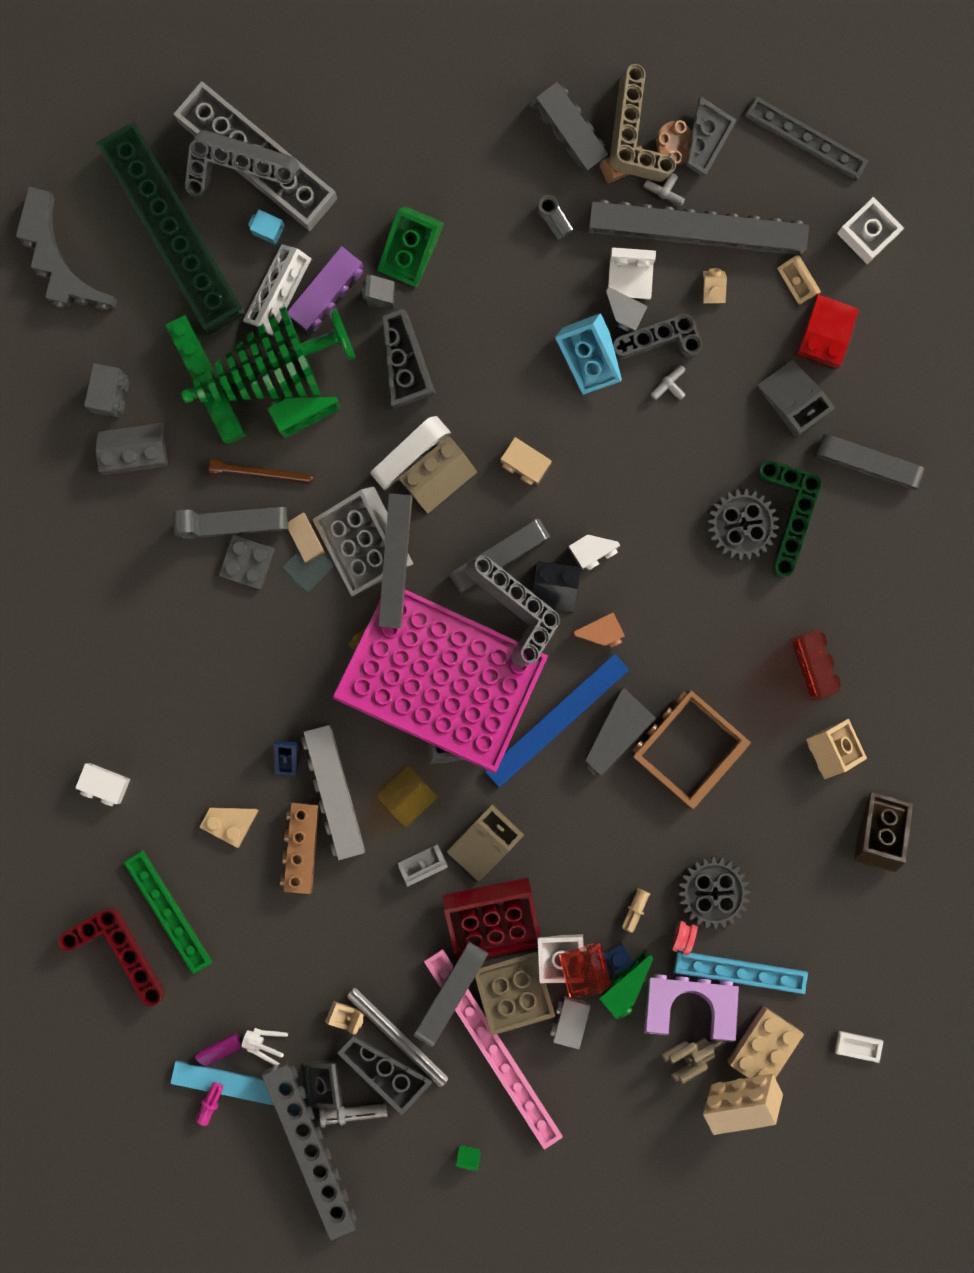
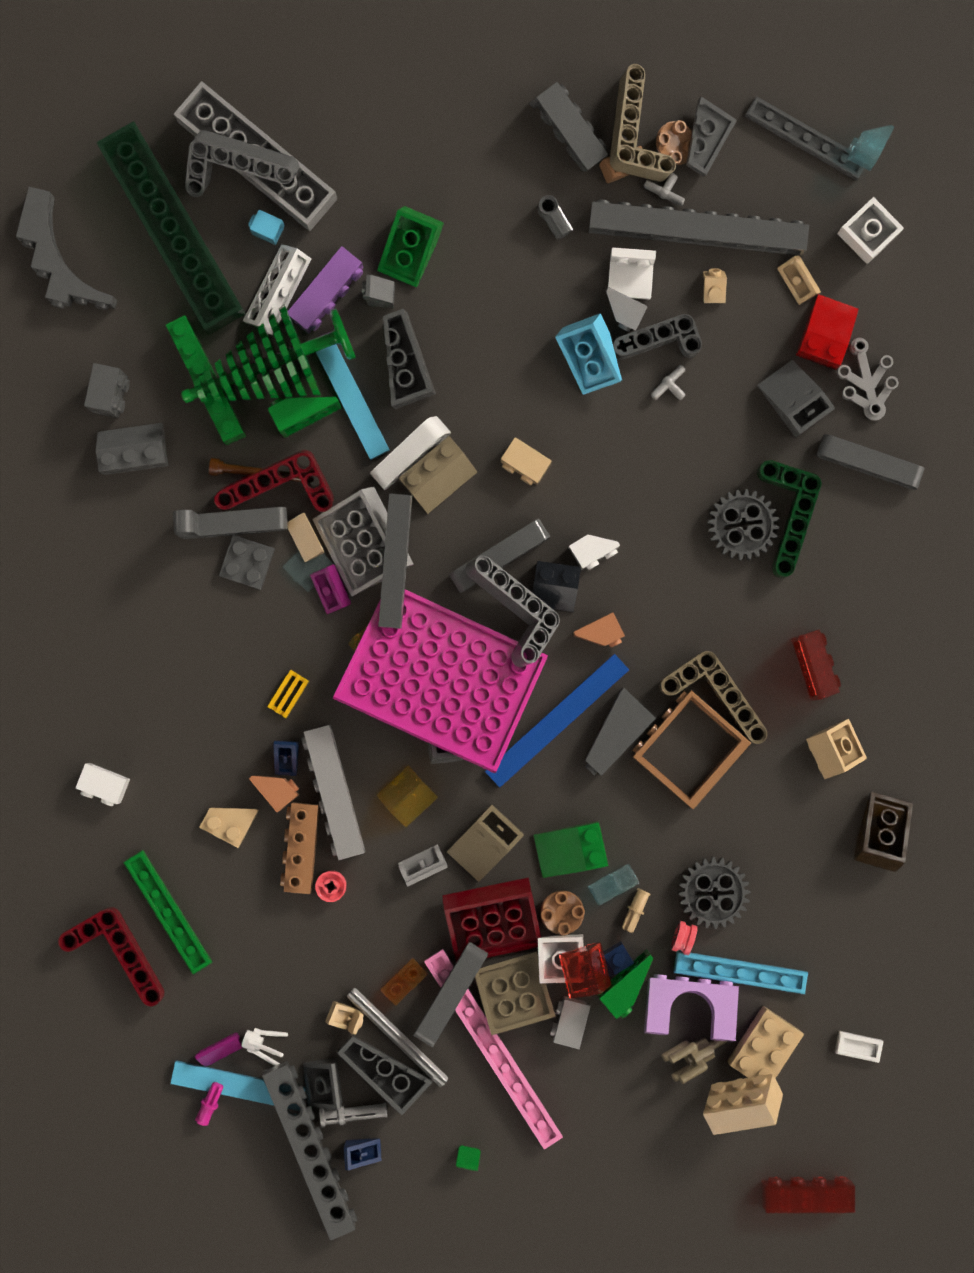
(276, 479): none -> dark red beam
(276, 790): none -> nougat slope
(279, 709): none -> yellow tile
(327, 877): none -> coral wheel
(330, 589): none -> magenta slope
(353, 402): none -> medium azure tile
(361, 1152): none -> dark blue slope
(404, 981): none -> clear orange slope
(562, 912): none -> medium nougat dish
(571, 849): none -> green slope
(613, 884): none -> clear light blue slope
(720, 691): none -> dark tan beam
(808, 1195): none -> clear red brick
(867, 382): none -> light grey plant
(869, 146): none -> clear light blue slope

